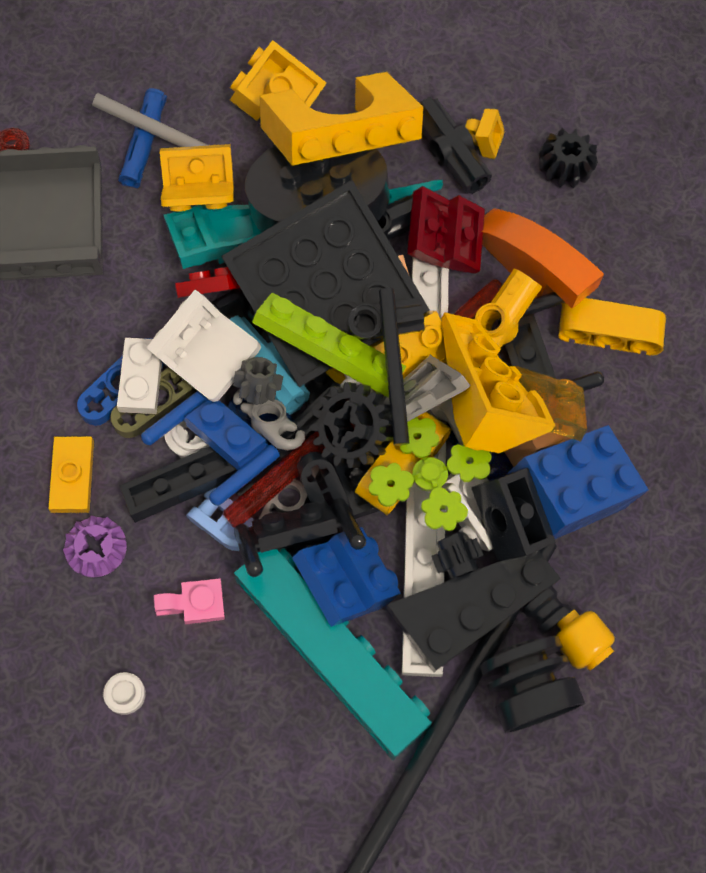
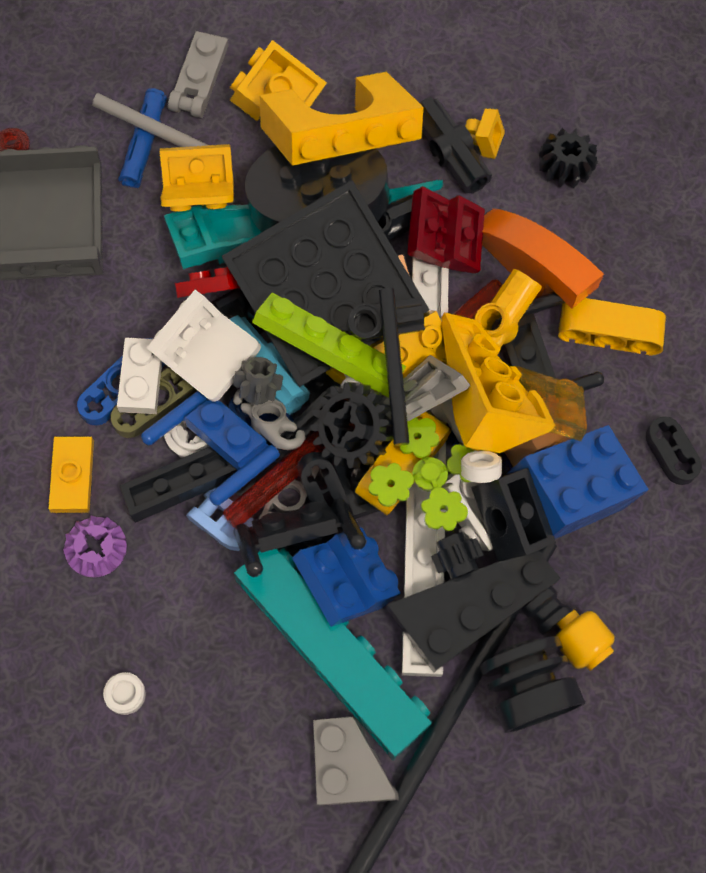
(198, 74): none -> light grey plate
(199, 602): bright pink plate -> none
(347, 765): none -> light grey wing
(481, 466): none -> white tile
(680, 446): none -> black beam

